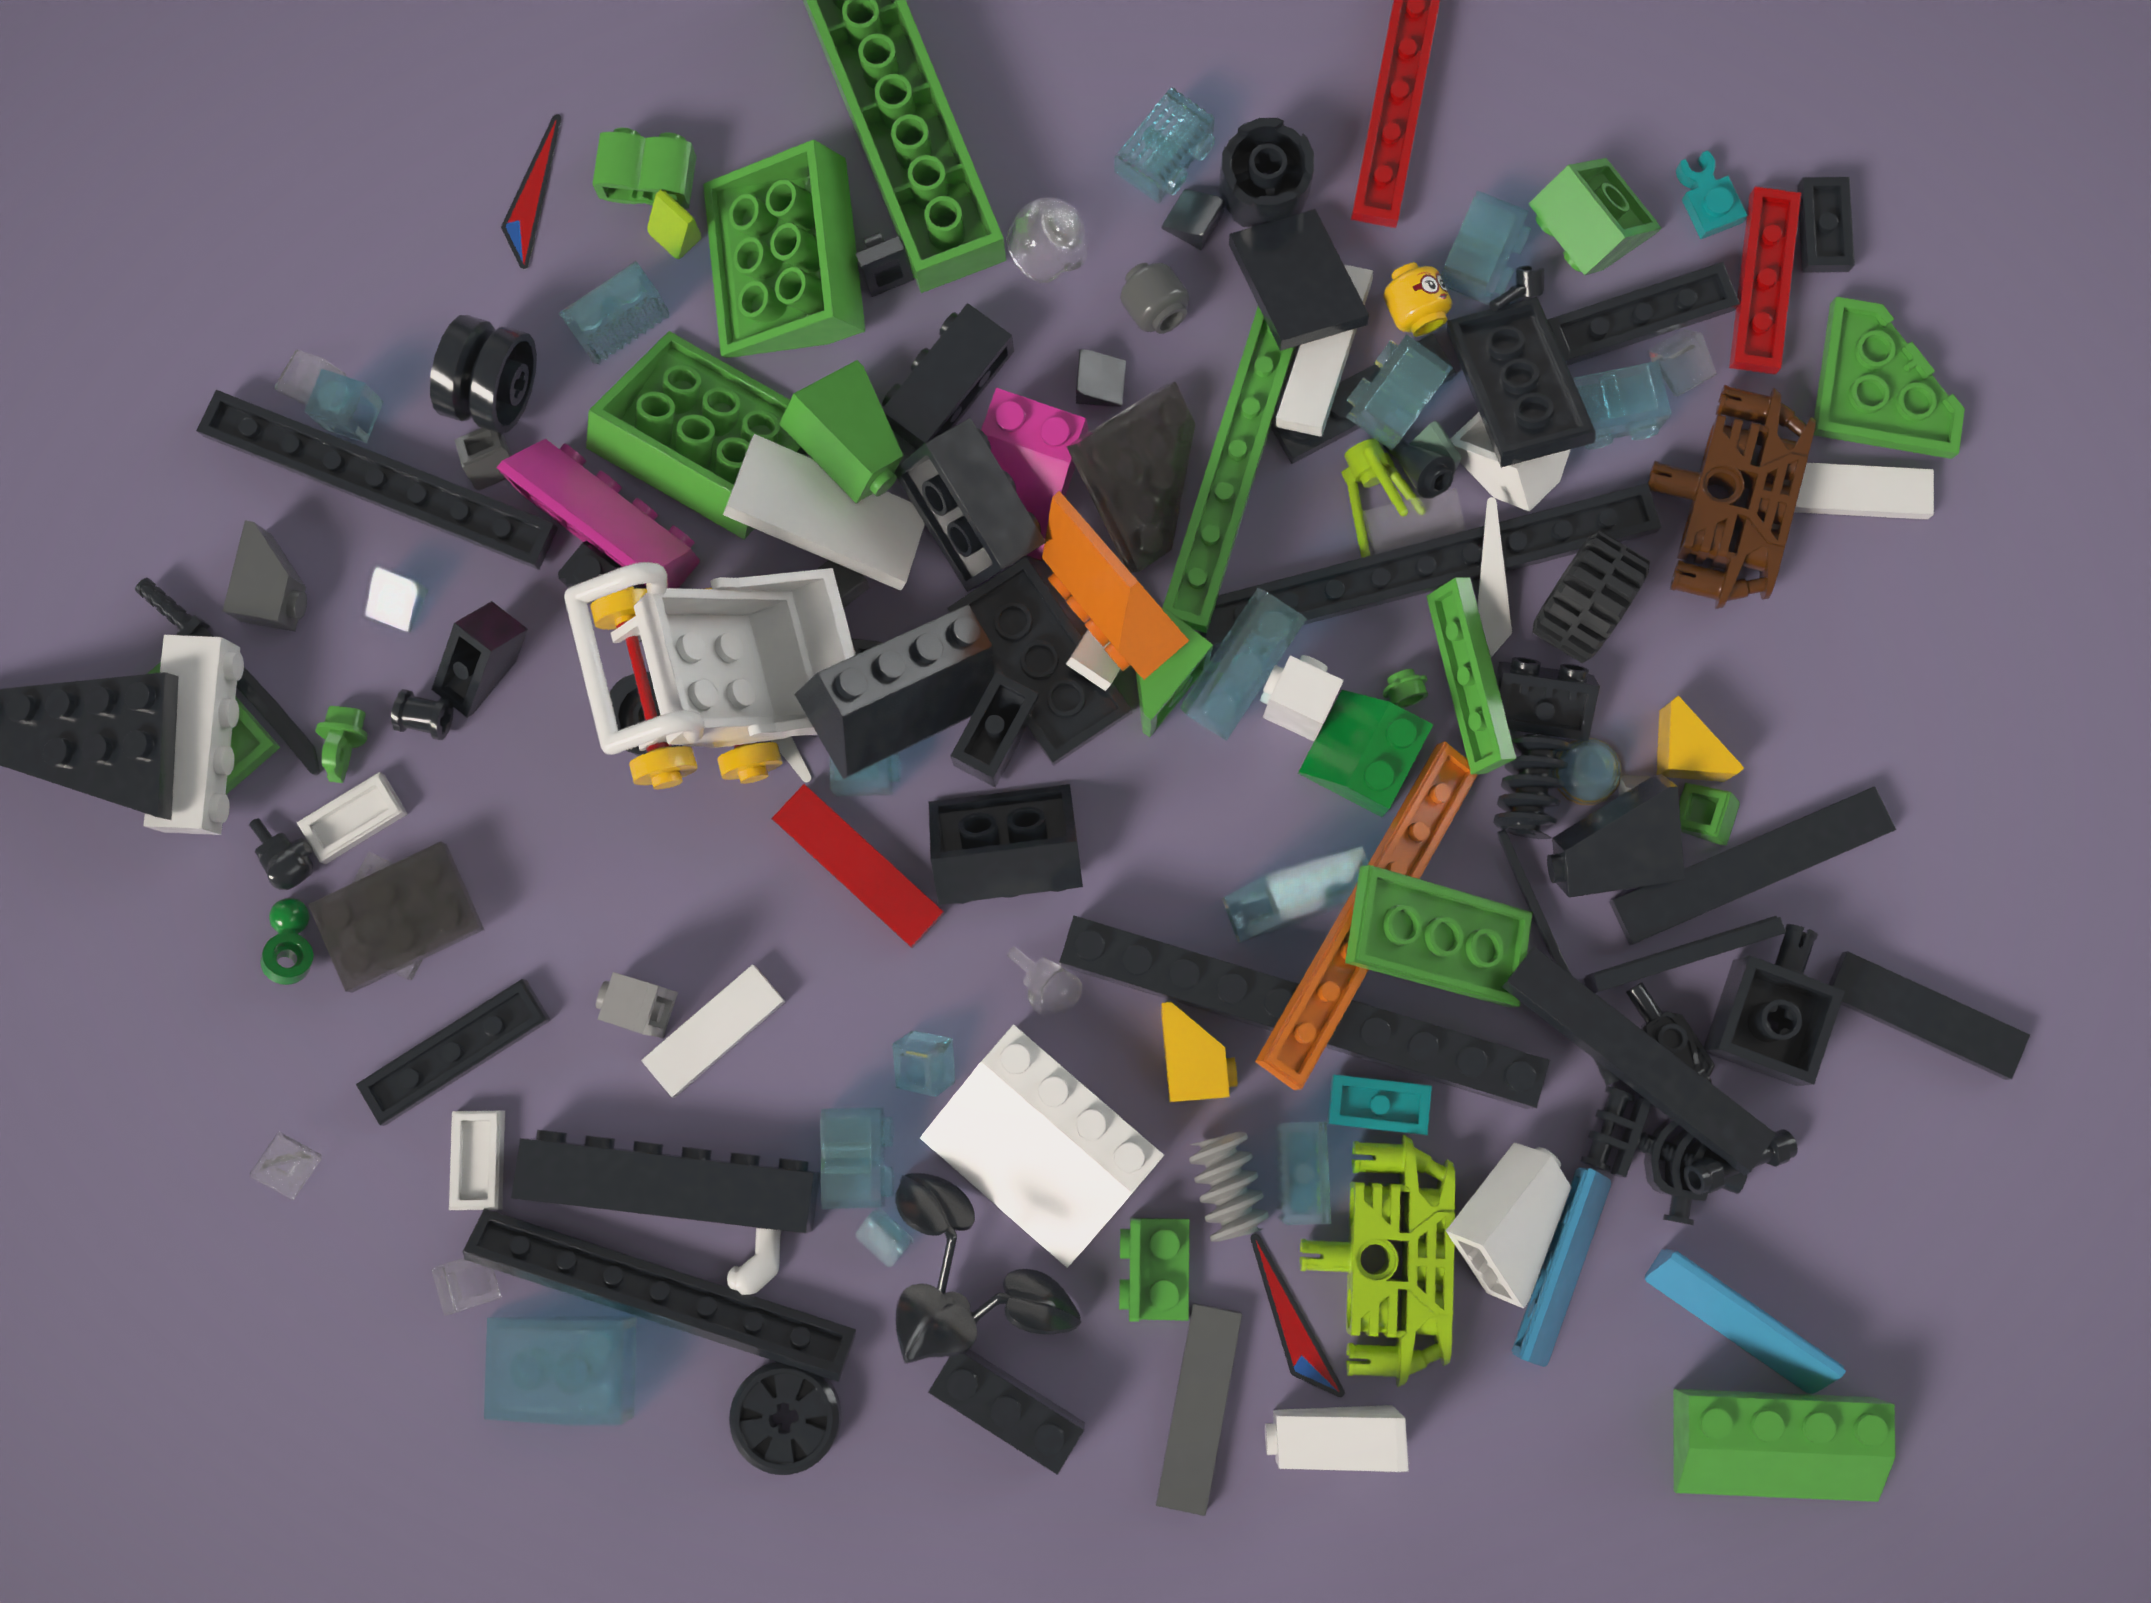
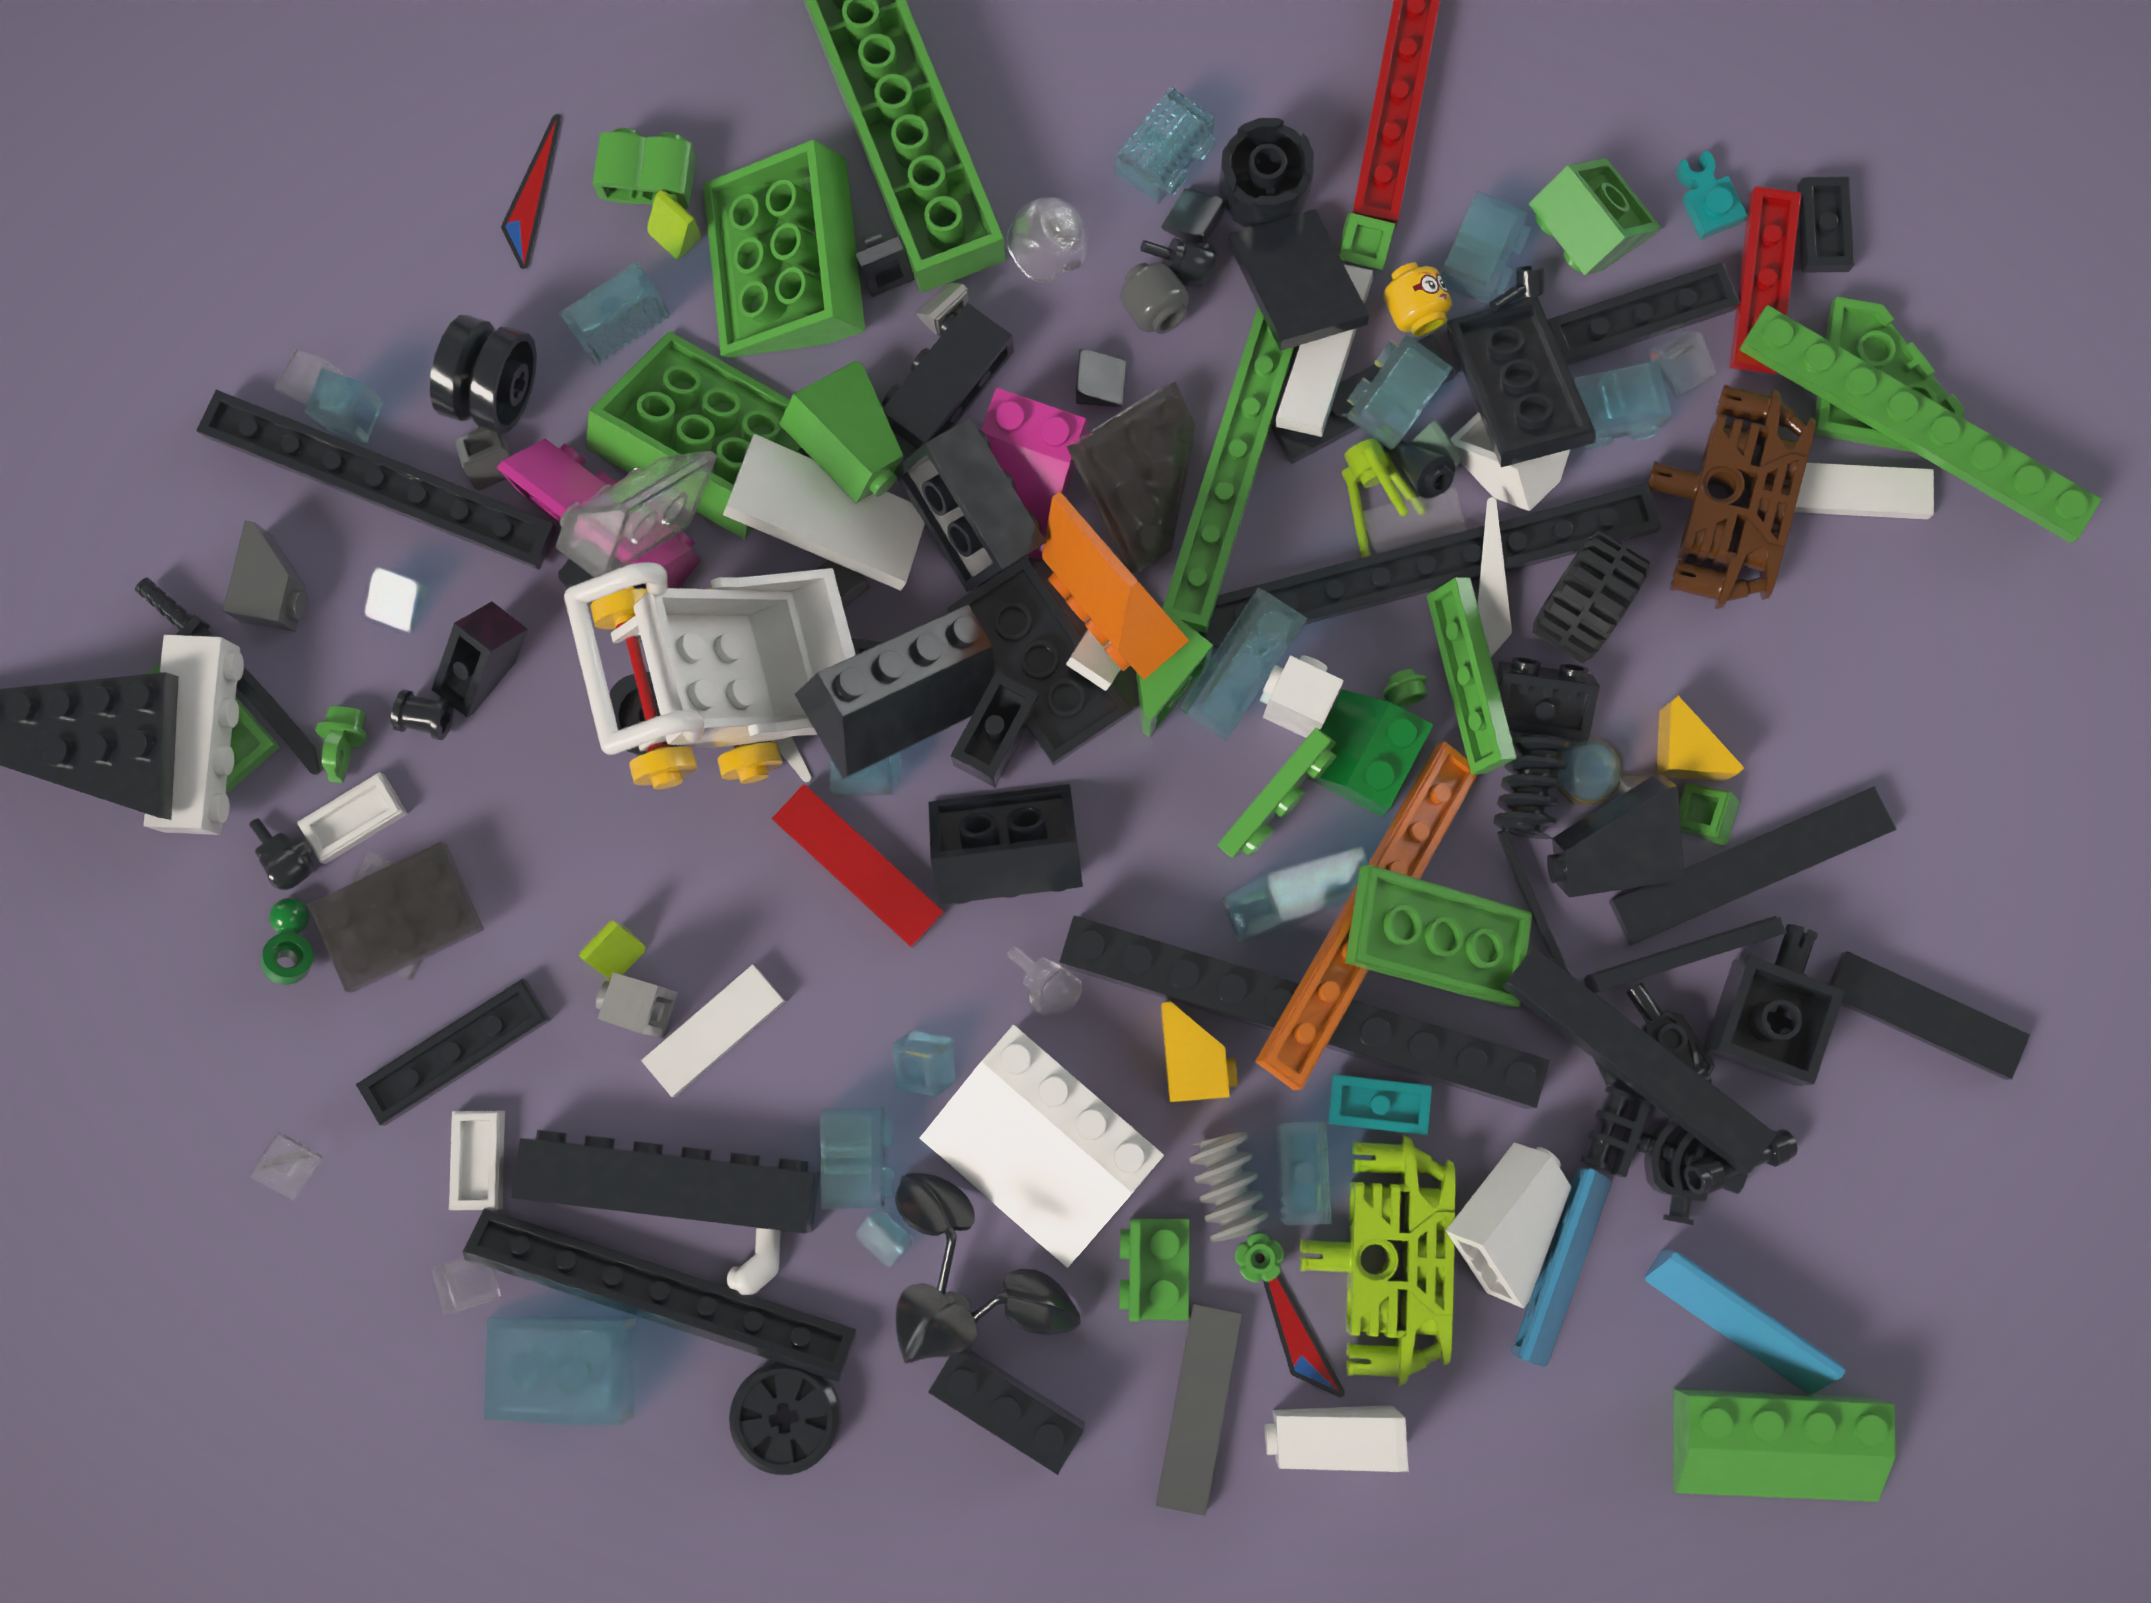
(613, 950): none -> lime slope
(635, 513): none -> clear slope
(948, 299): none -> light grey slope
(1189, 260): none -> black piece
(1246, 1253): none -> bright green plate
(1279, 795): none -> bright green plate
(1365, 241): none -> bright green plate
(1920, 424): none -> bright green plate

